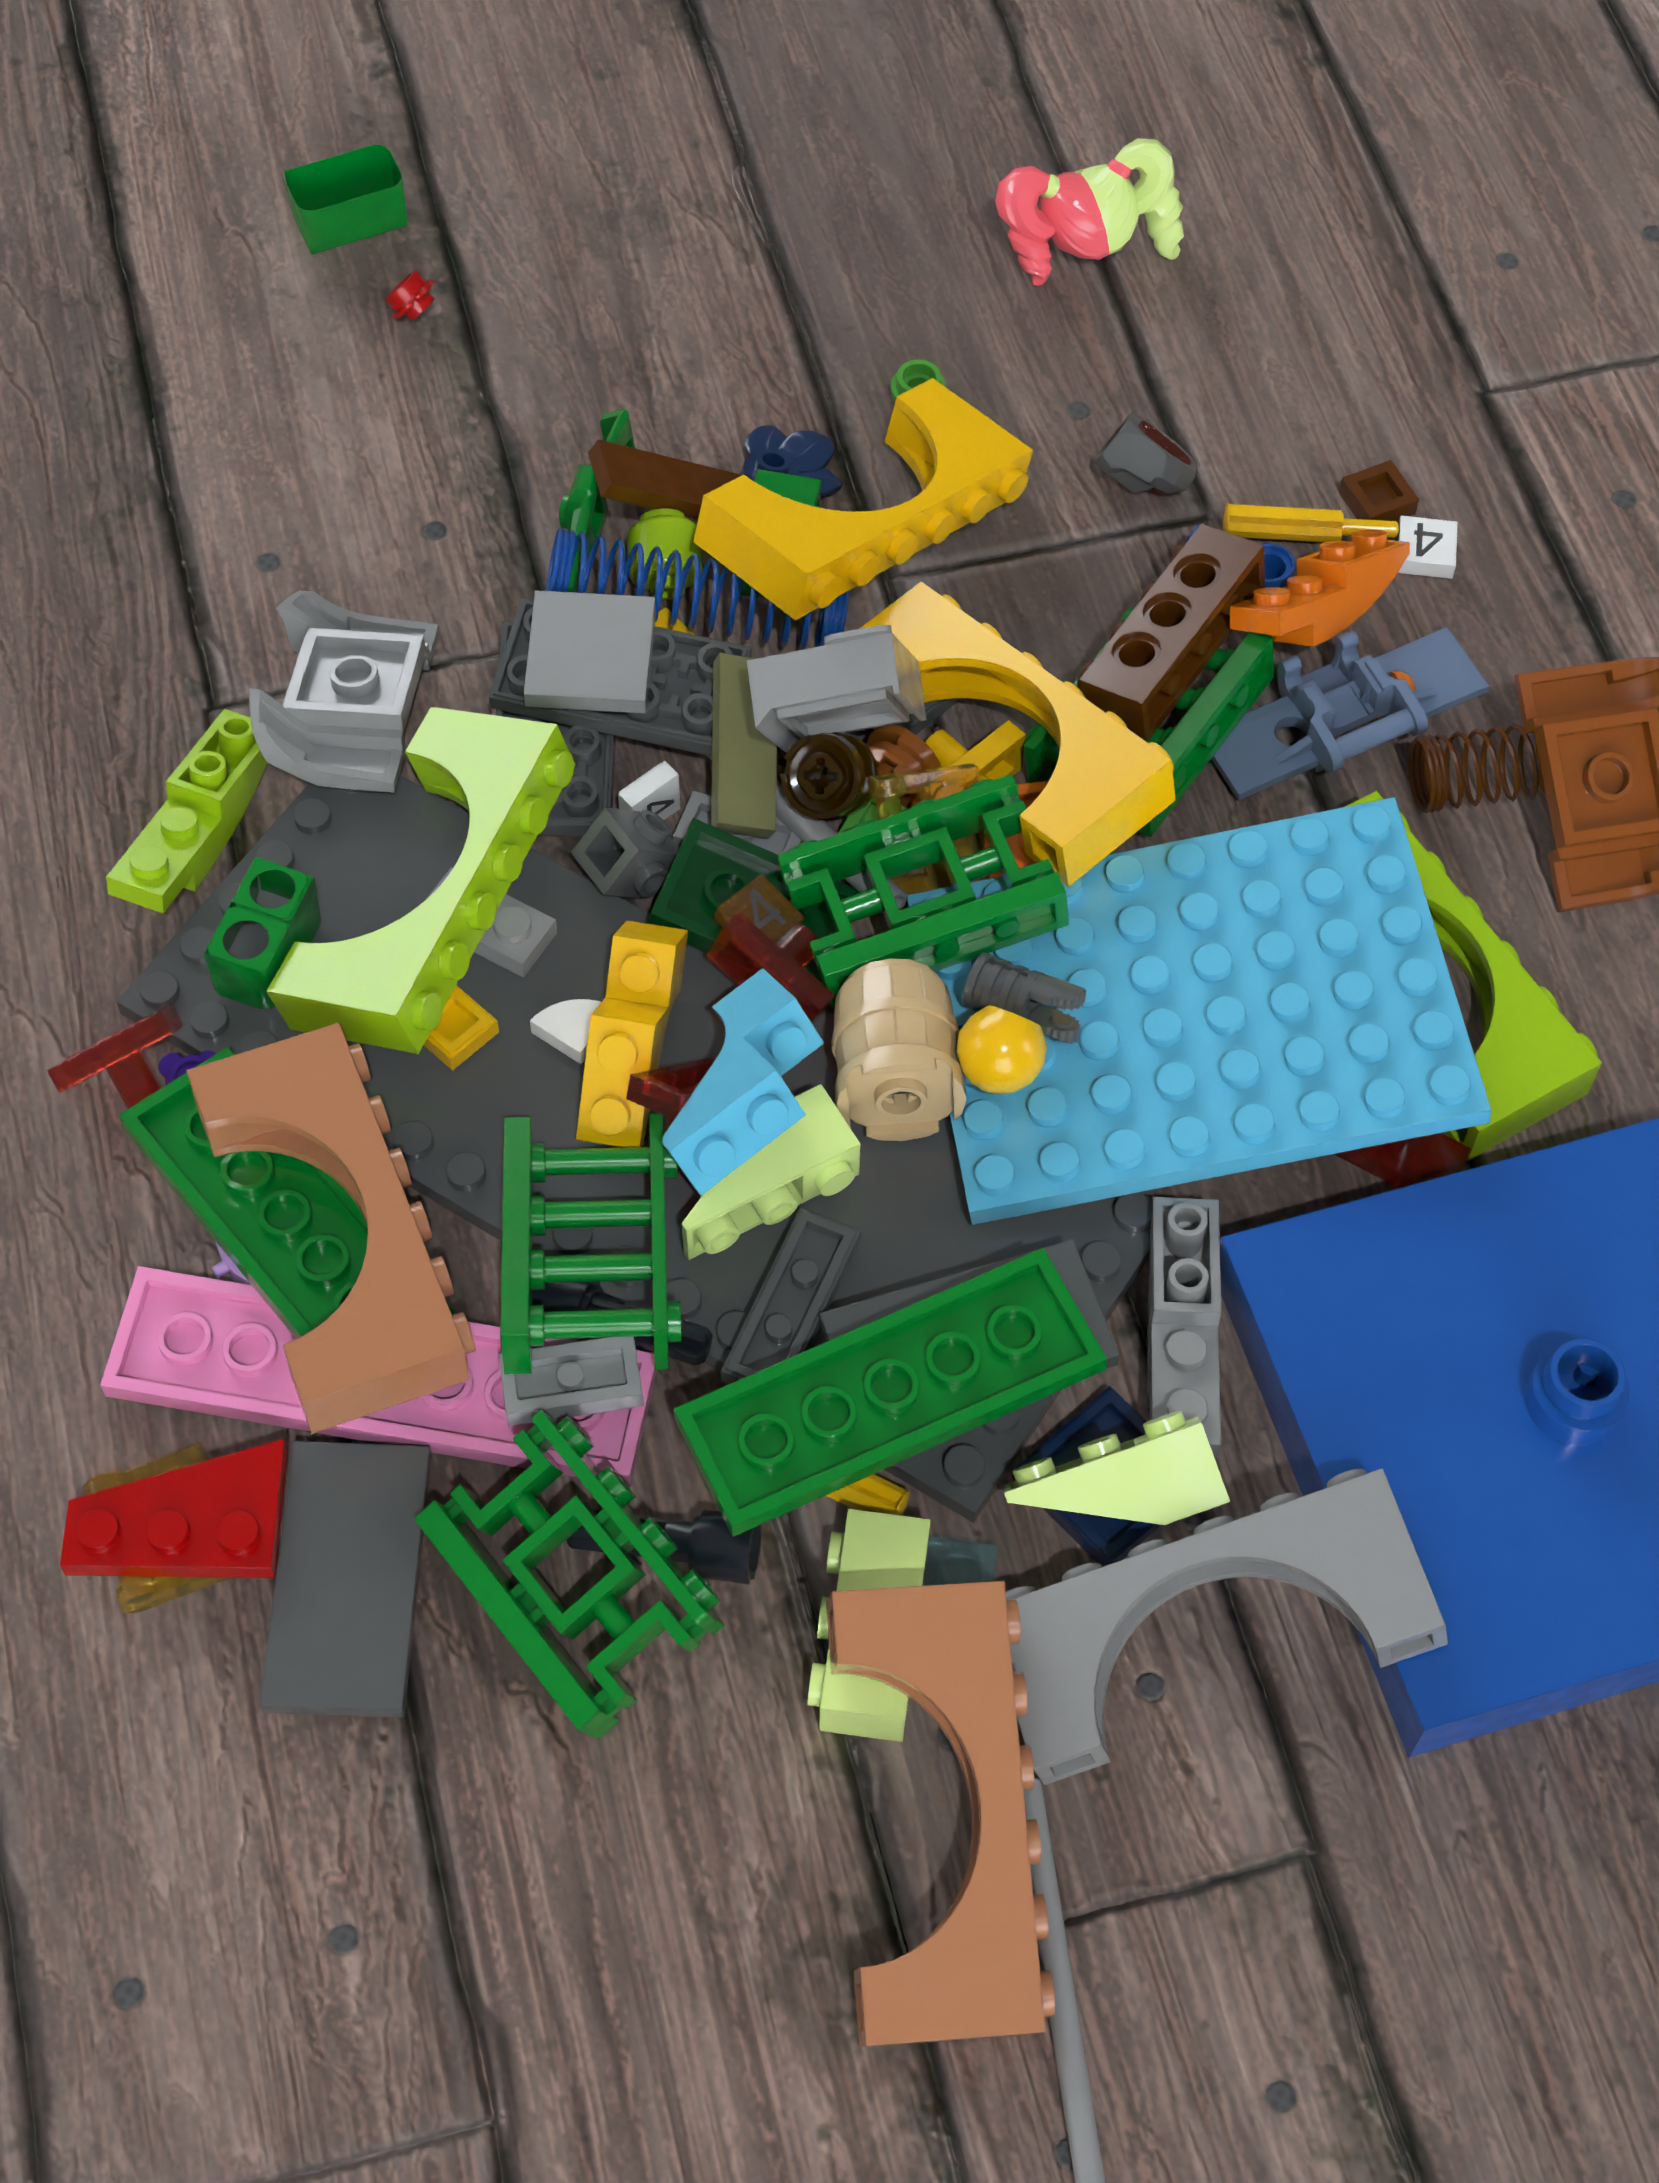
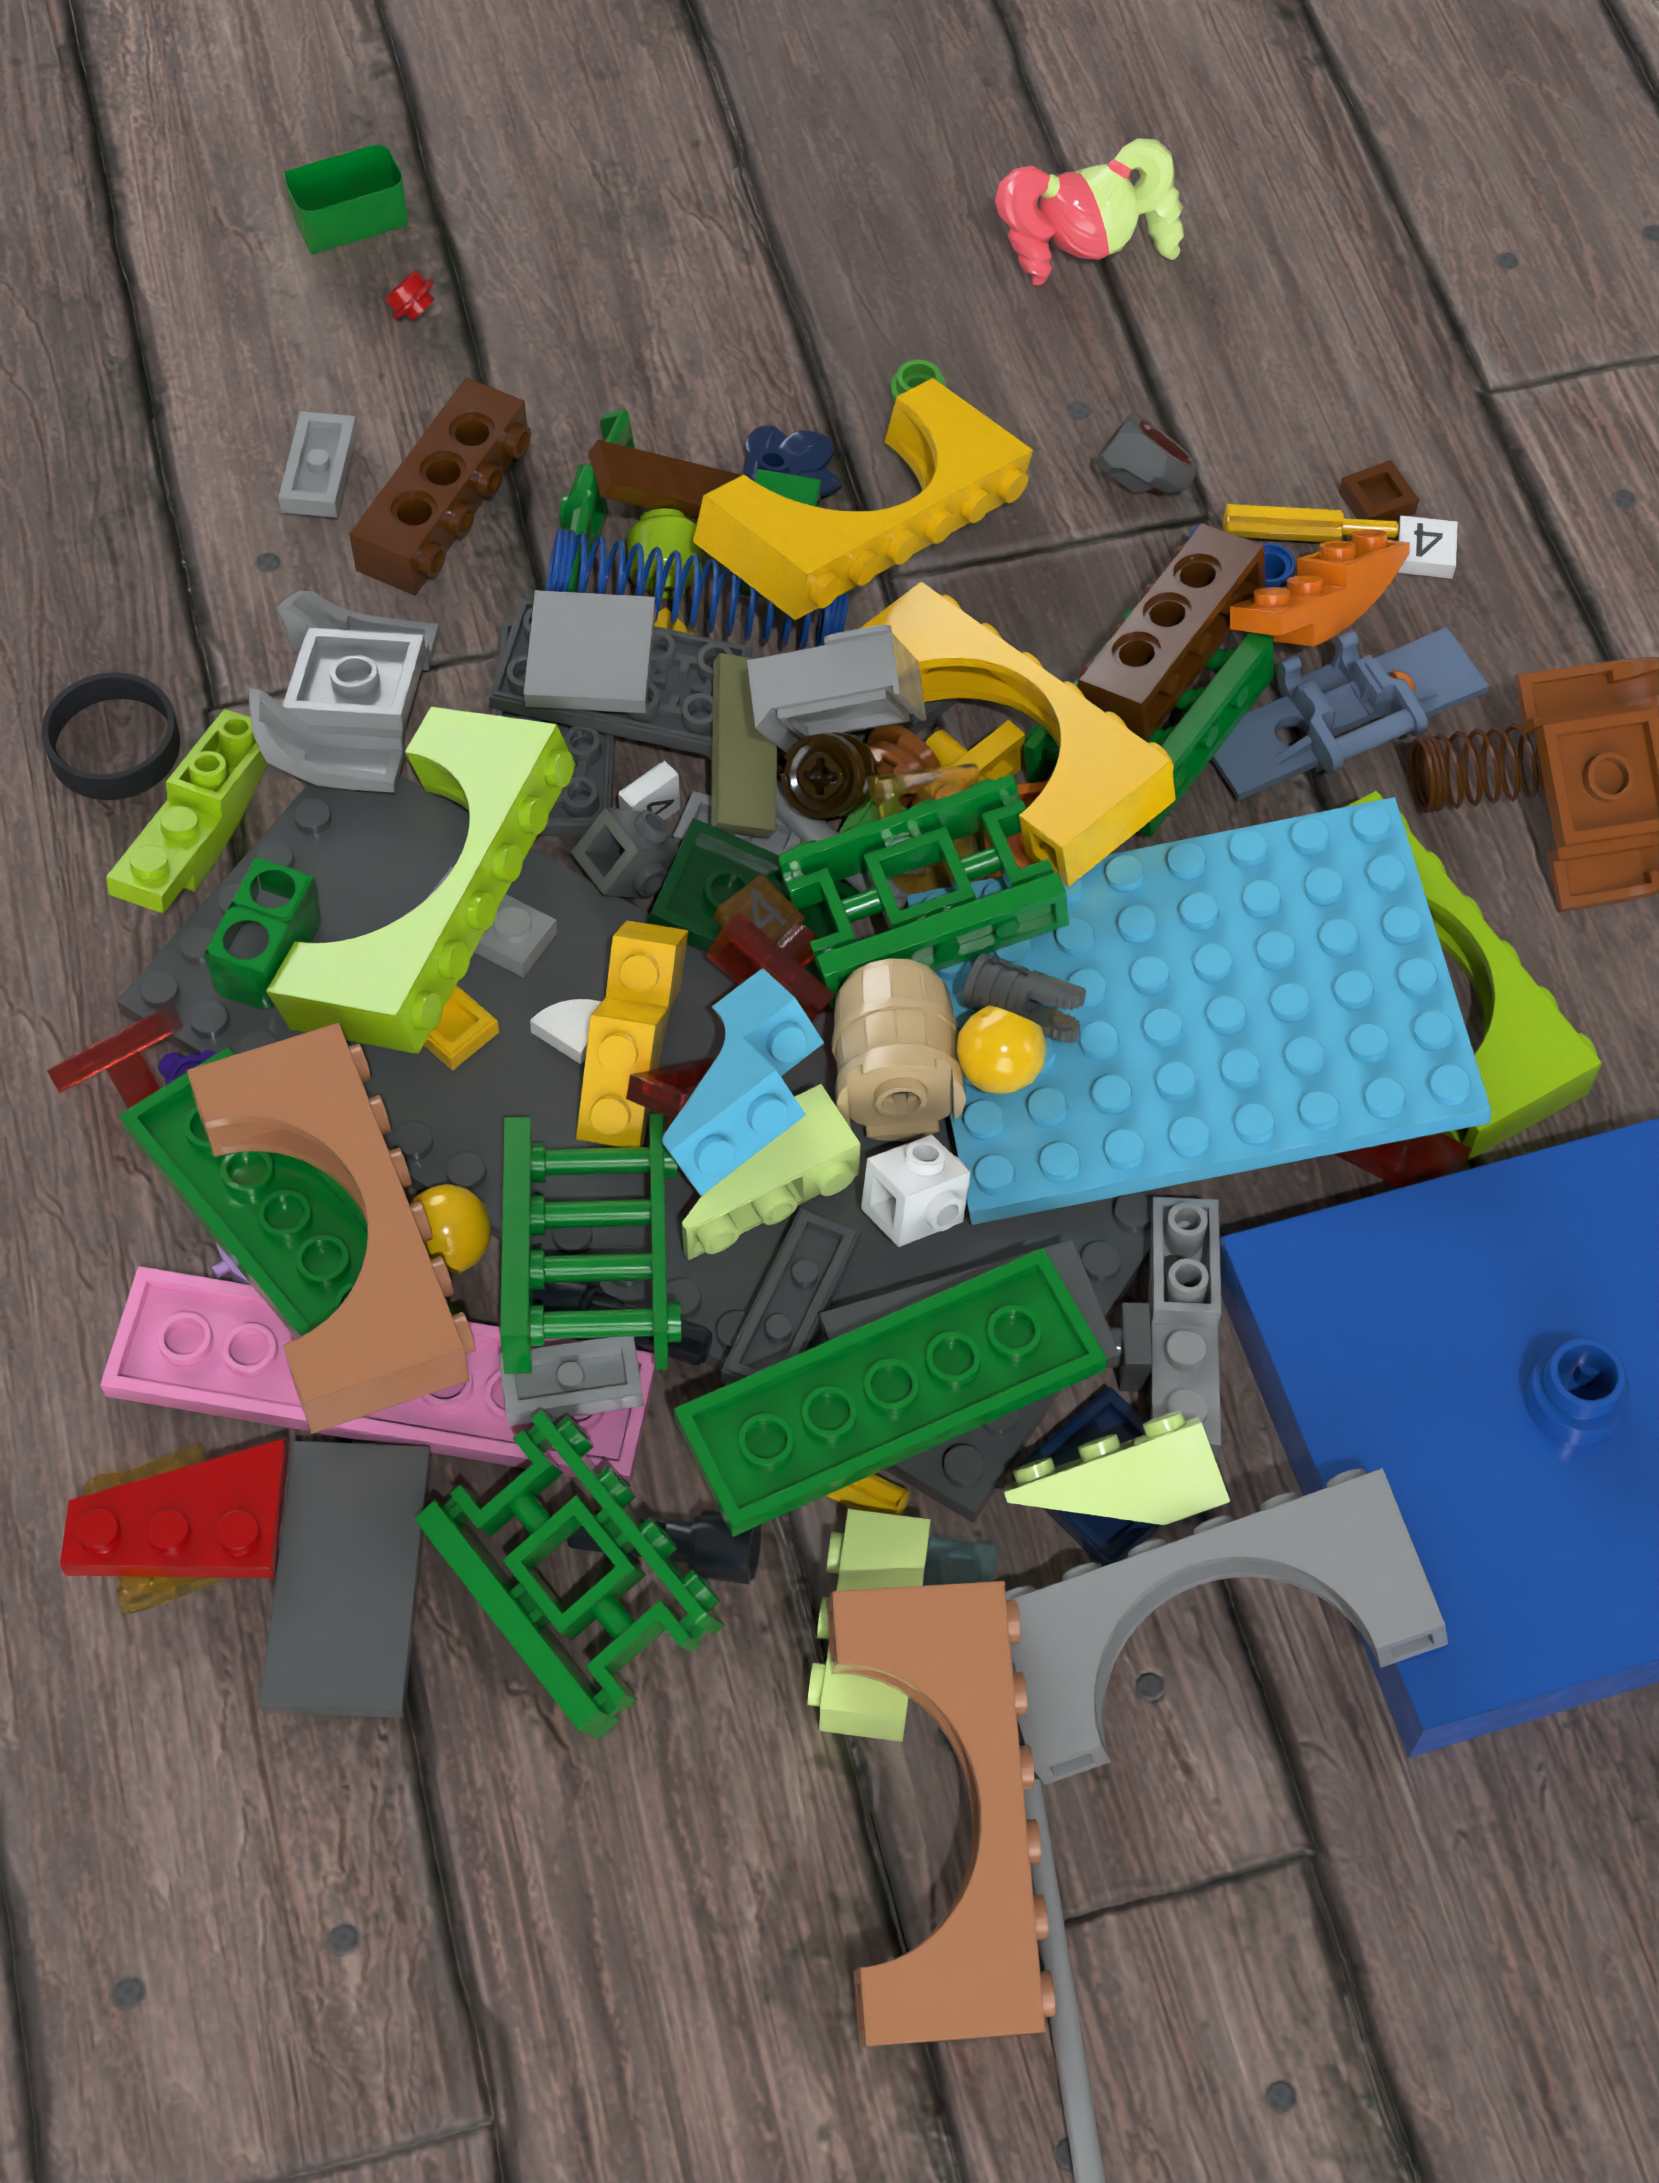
(98, 689): none -> black tyre
(318, 464): none -> light grey plate
(440, 486): none -> reddish brown brick
(457, 1224): none -> yellow piece
(915, 1190): none -> white brick
(1134, 1346): none -> dark grey plate

